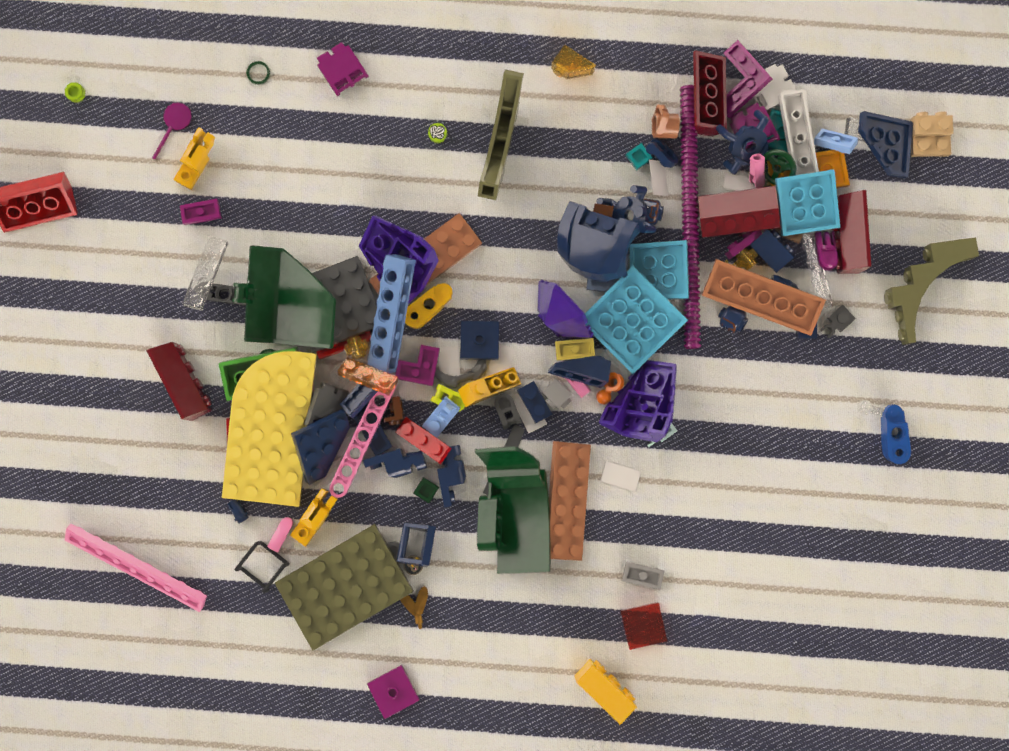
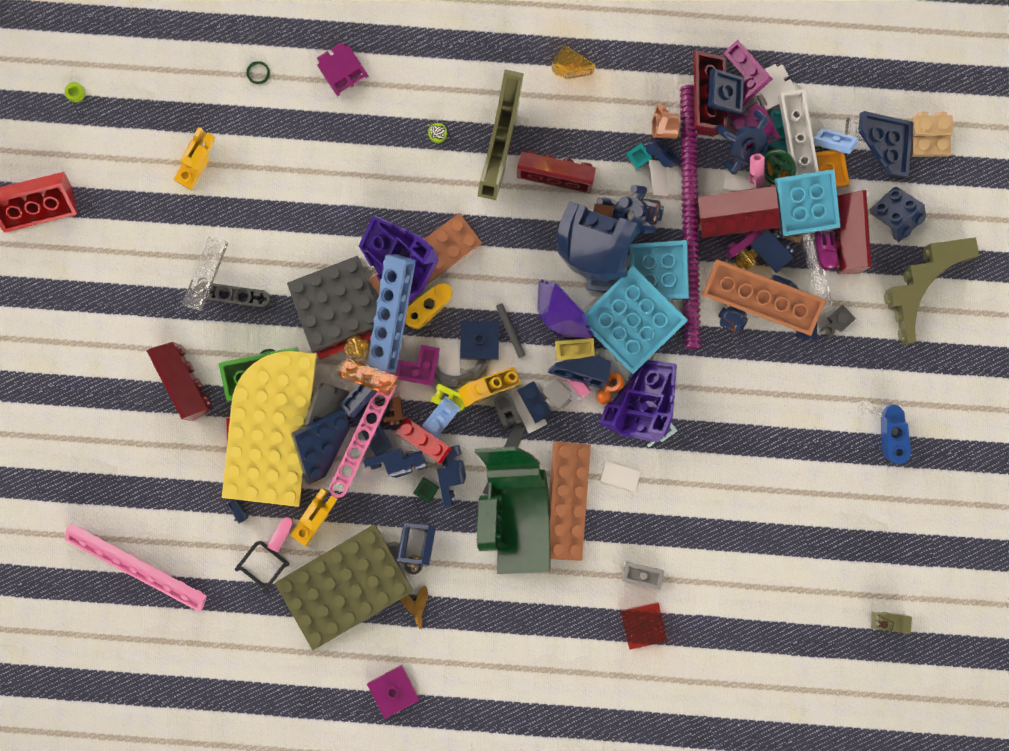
(177, 117): magenta piece -> none
(200, 212): magenta plate -> none
(285, 301): dark green panel -> none
(510, 330): none -> dark grey bar
(556, 172): none -> dark red slope
(606, 690): yellow brick -> none
(725, 92): none -> dark blue plate
(891, 622): none -> olive leg
(899, 212): none -> dark blue bracket

